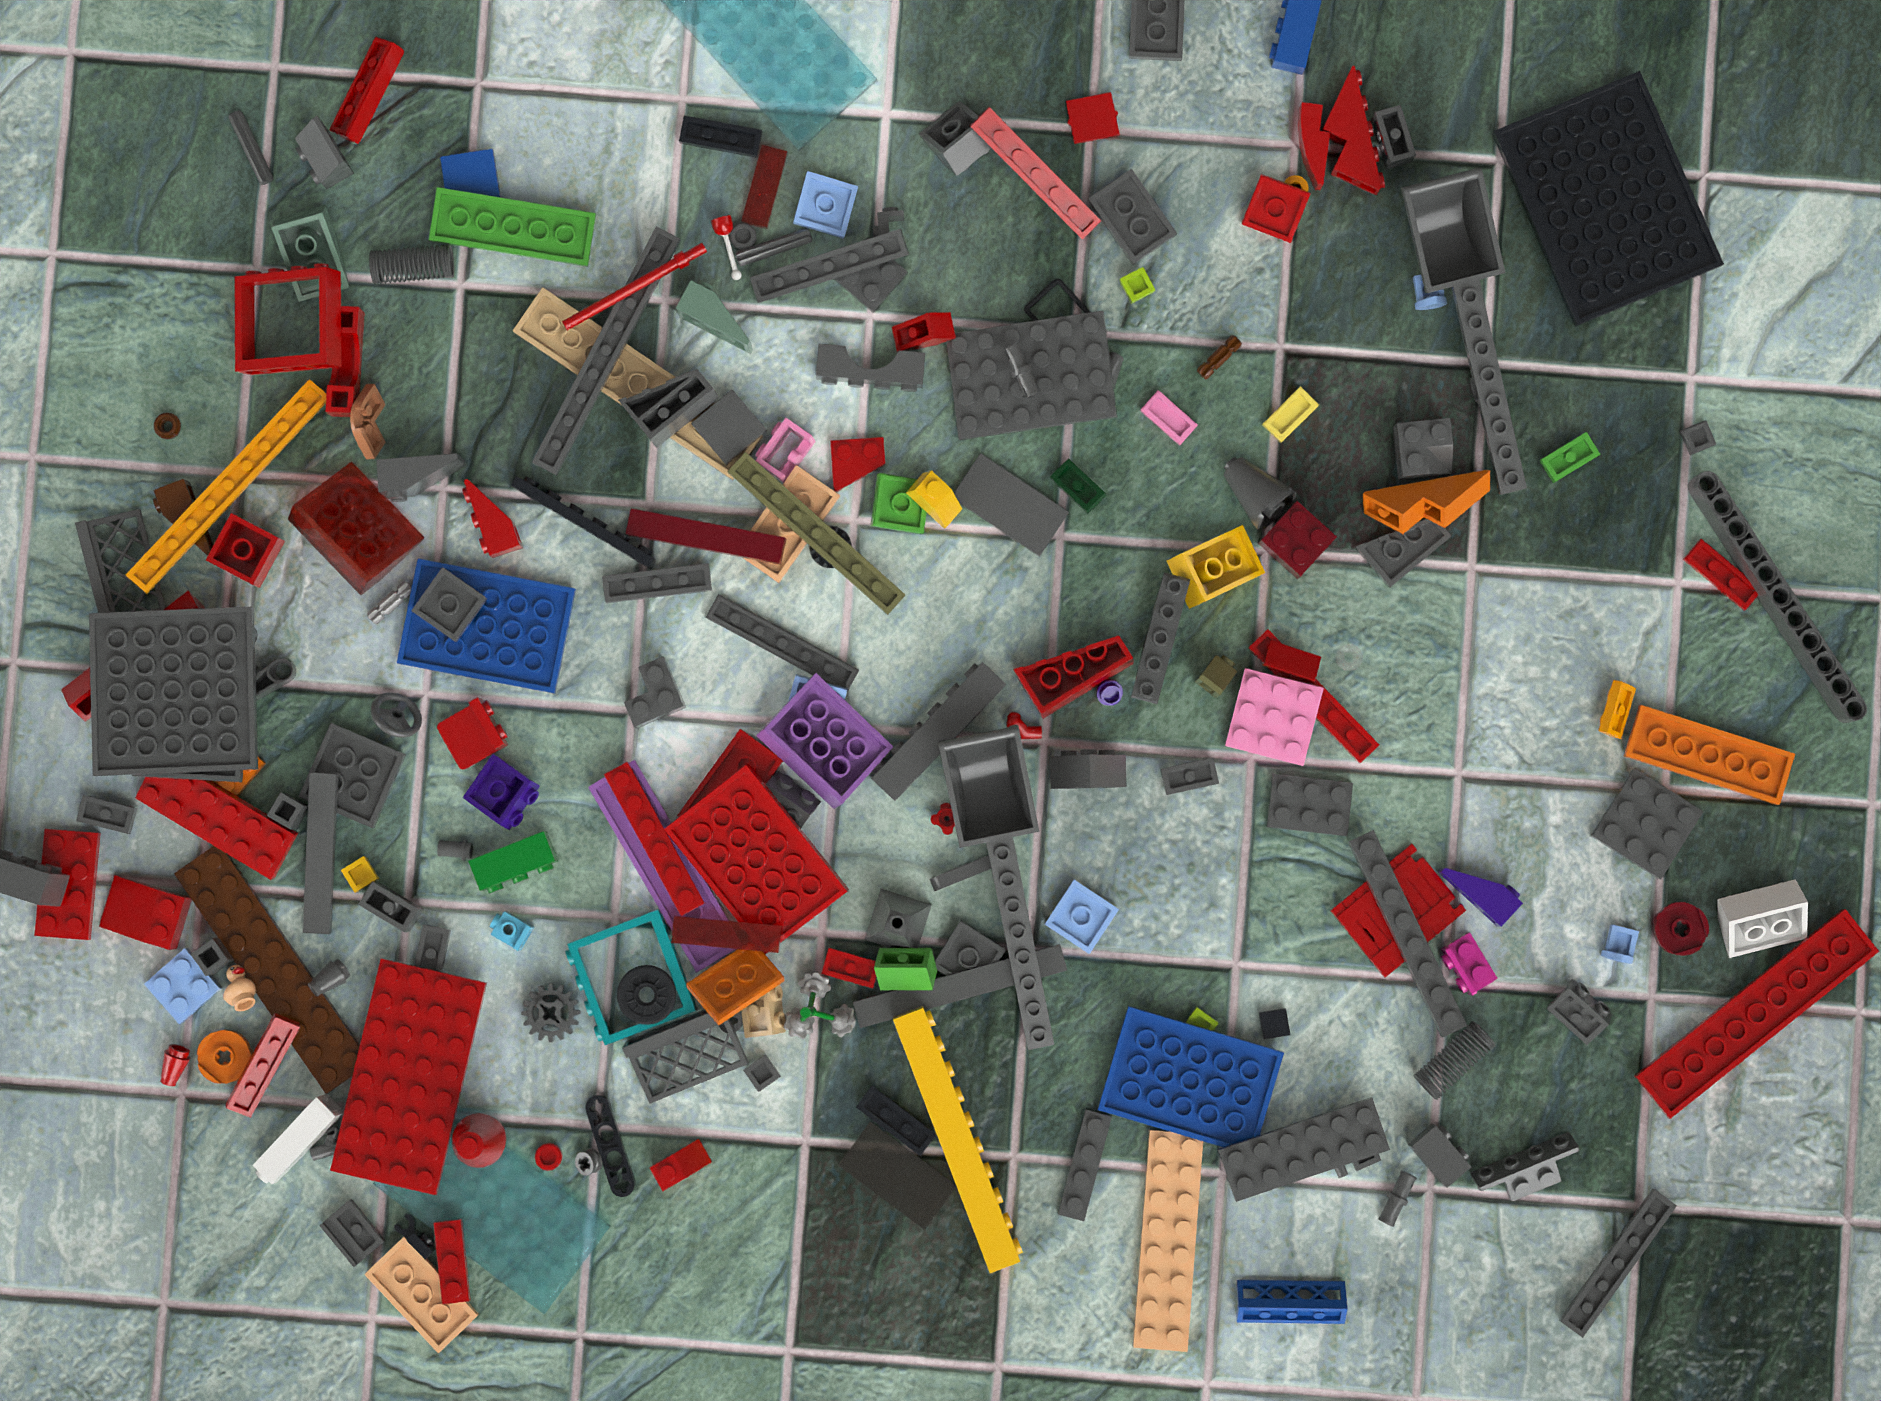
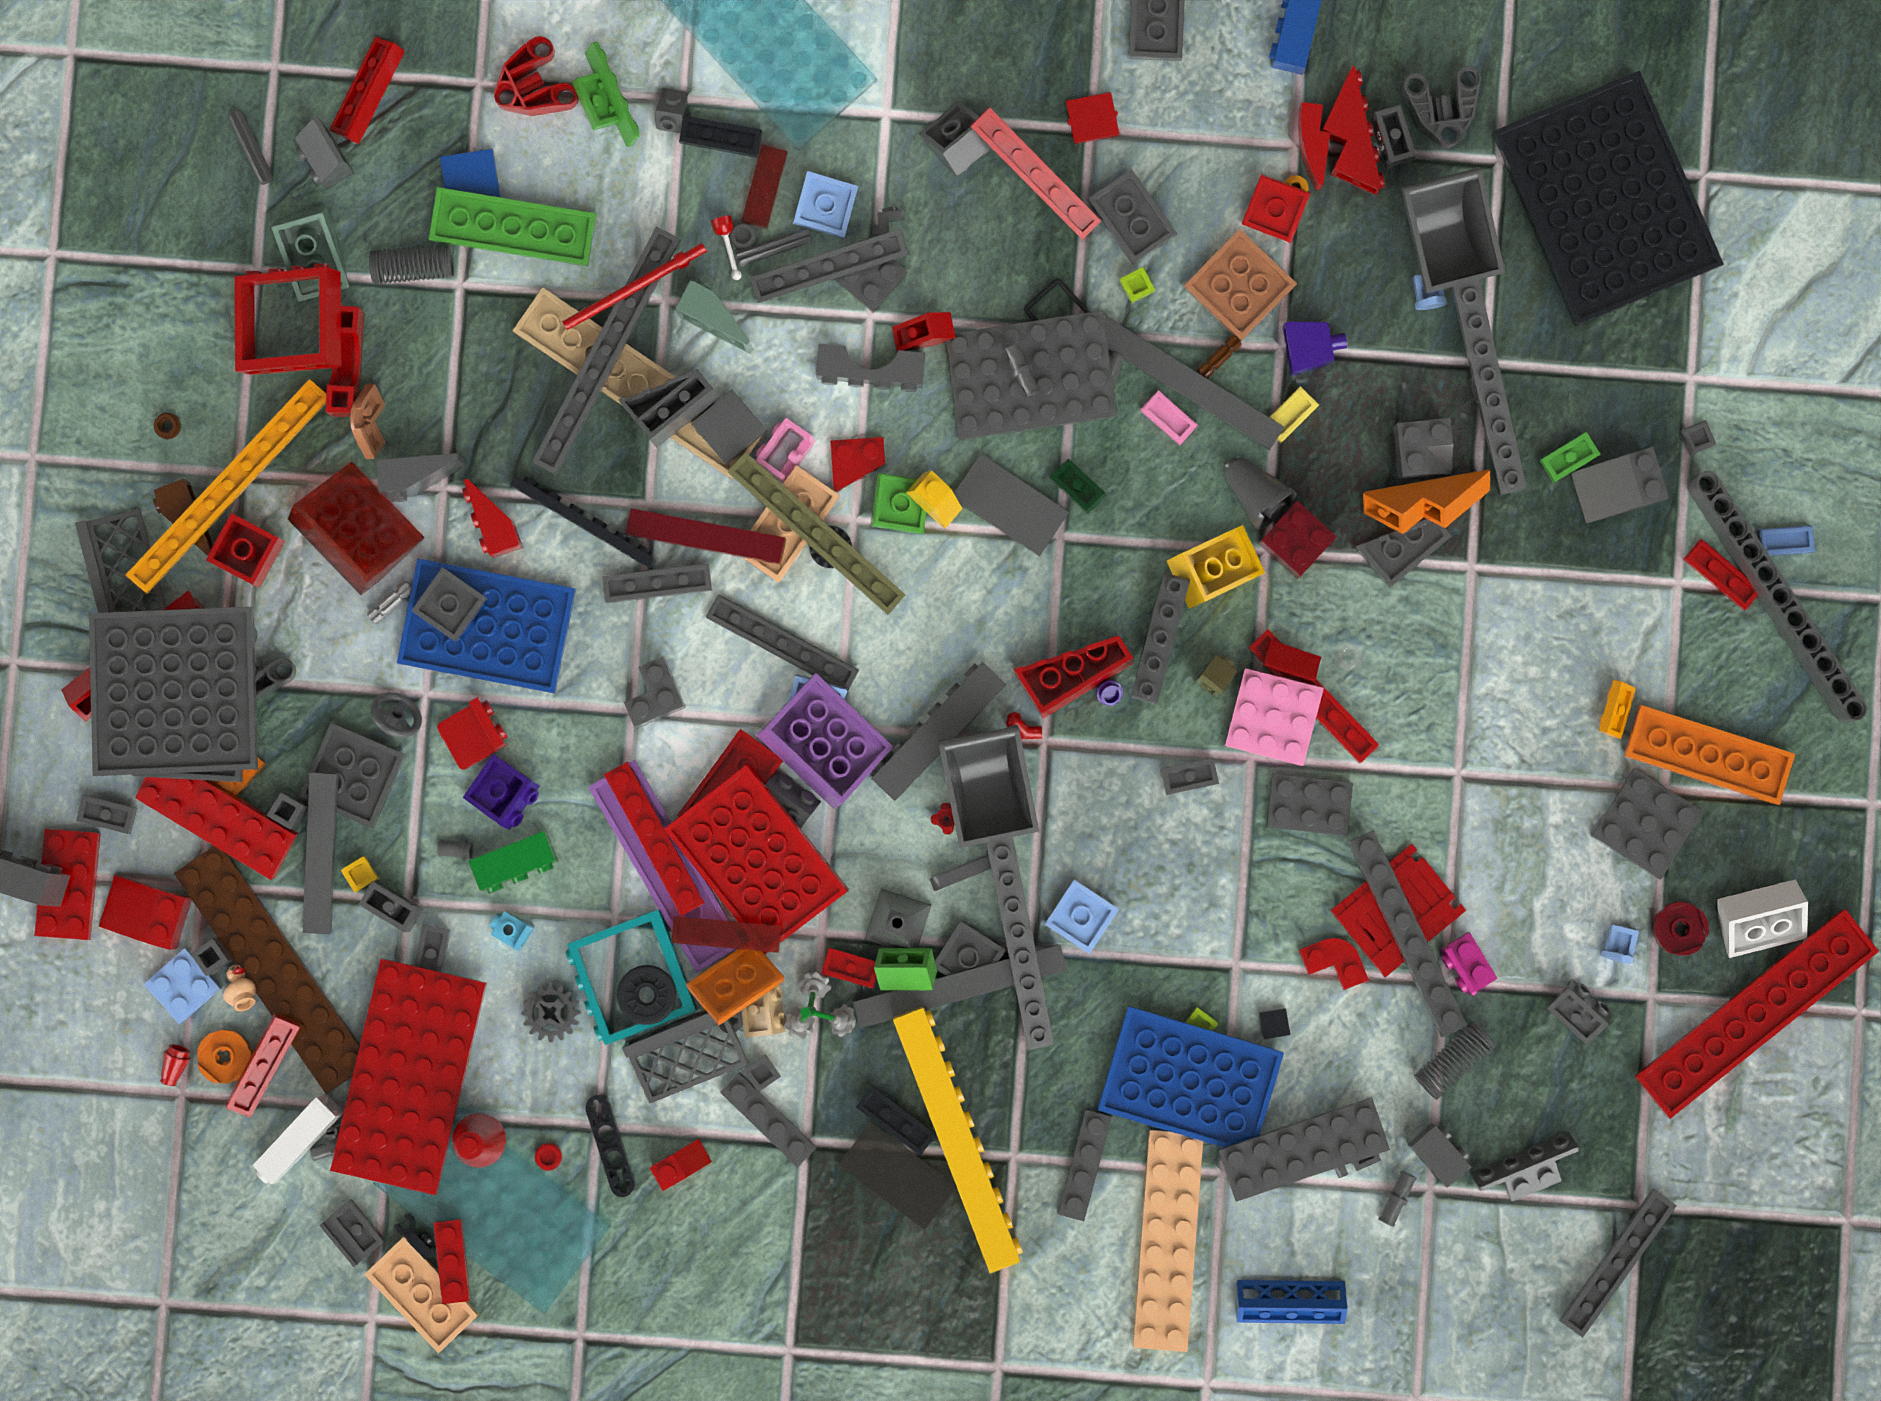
(329, 977): dark grey cone -> none
(541, 101): none -> red connector
(594, 1159): dark grey bush -> none
(602, 97): none -> bright green bracket
(671, 110): none -> dark grey bracket
(768, 1120): none -> dark grey plate
(1088, 770): dark grey brick -> none
(1192, 385): none -> dark grey tile
(1240, 285): none -> nougat plate
(1310, 345): none -> dark purple torso
(1338, 954): none -> red plate
(1422, 113): none -> dark grey connector
(1490, 898): dark purple slope -> none
(1619, 485): none -> dark grey slope
(1787, 540): none -> medium blue tile

